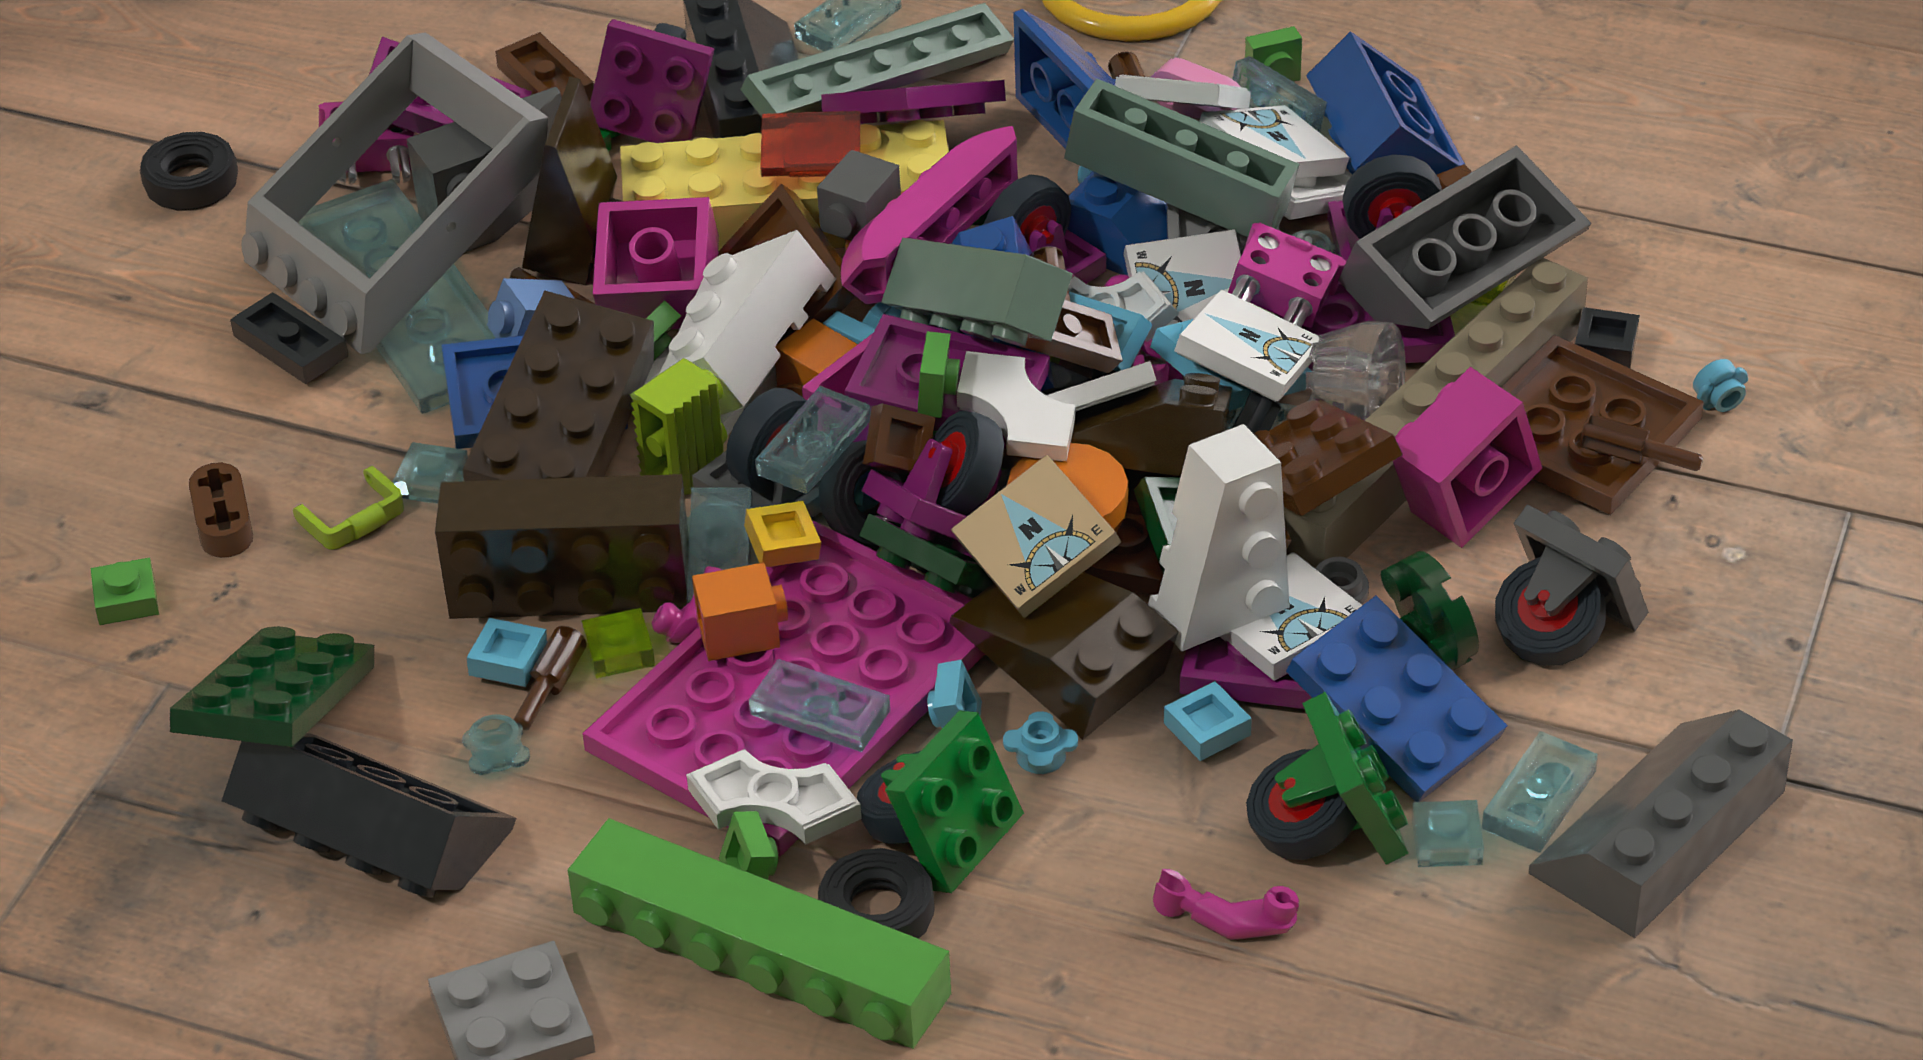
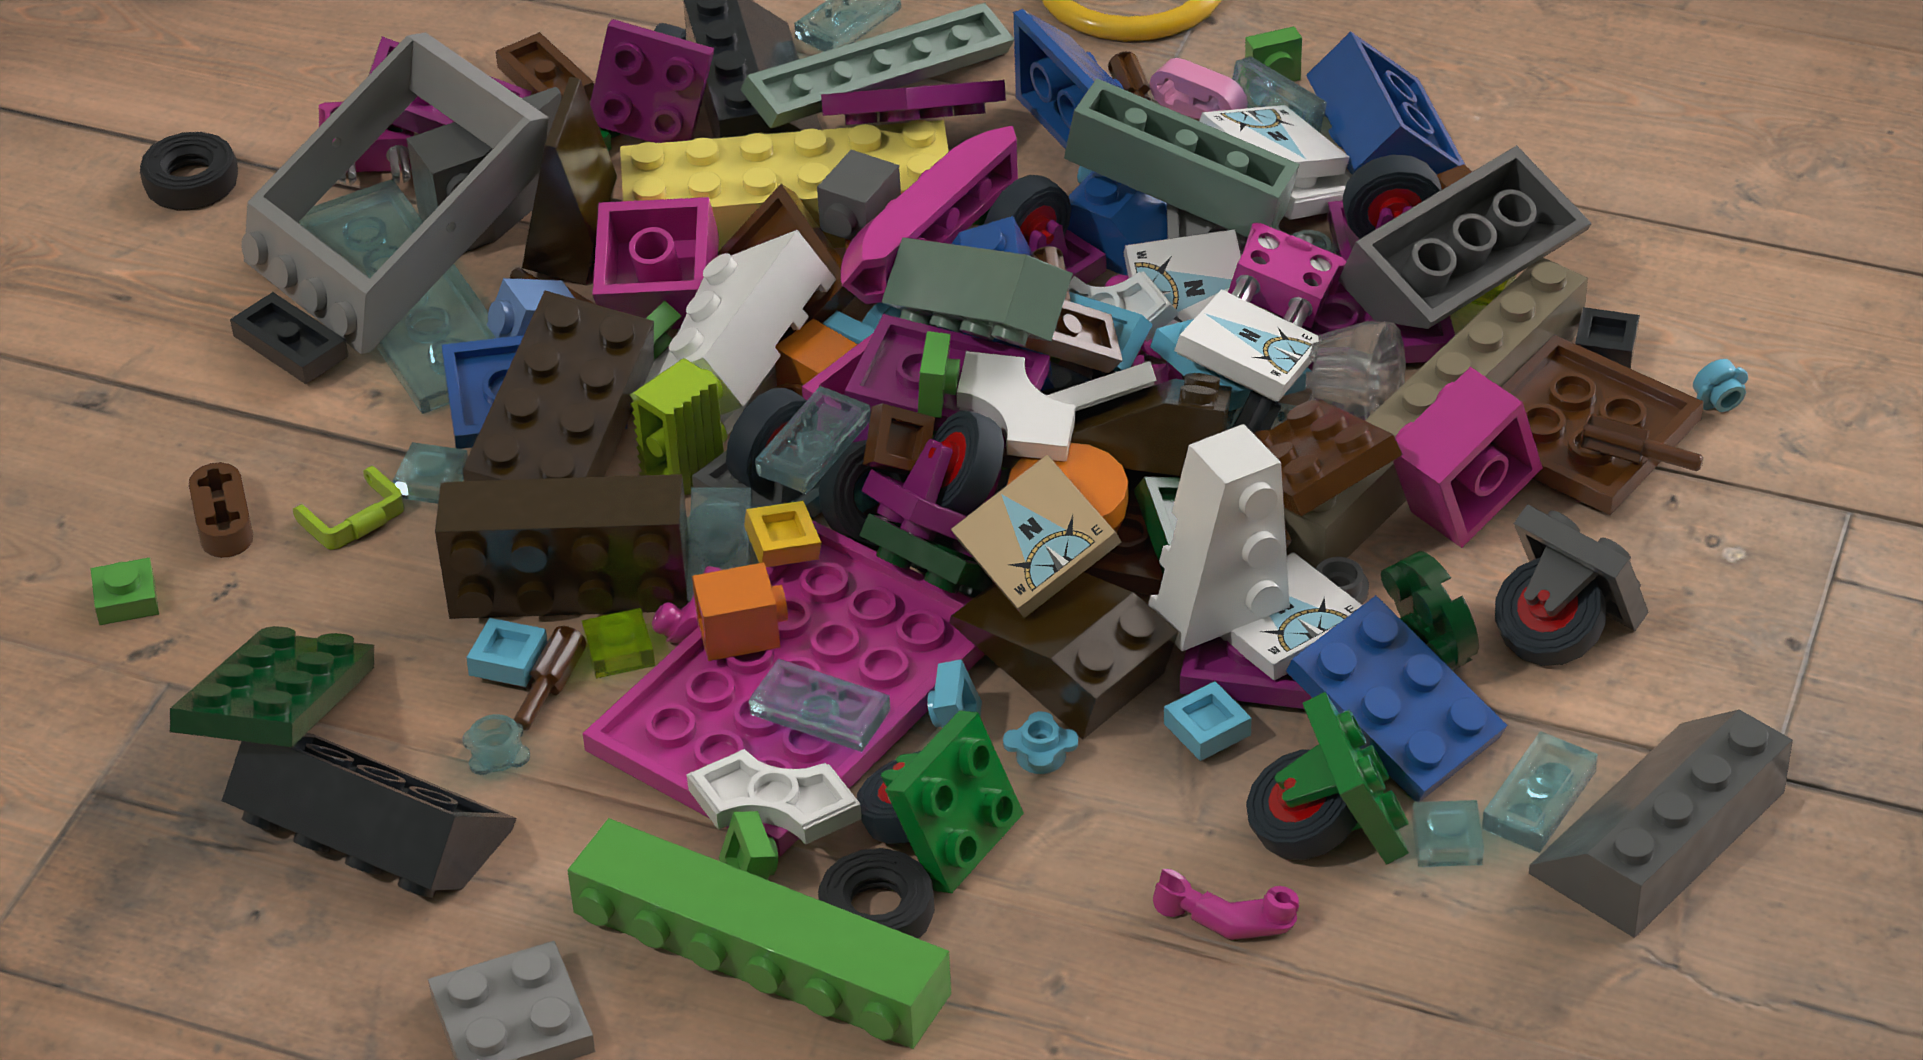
(807, 142): clear red piece -> none
(1186, 91): white tile -> none

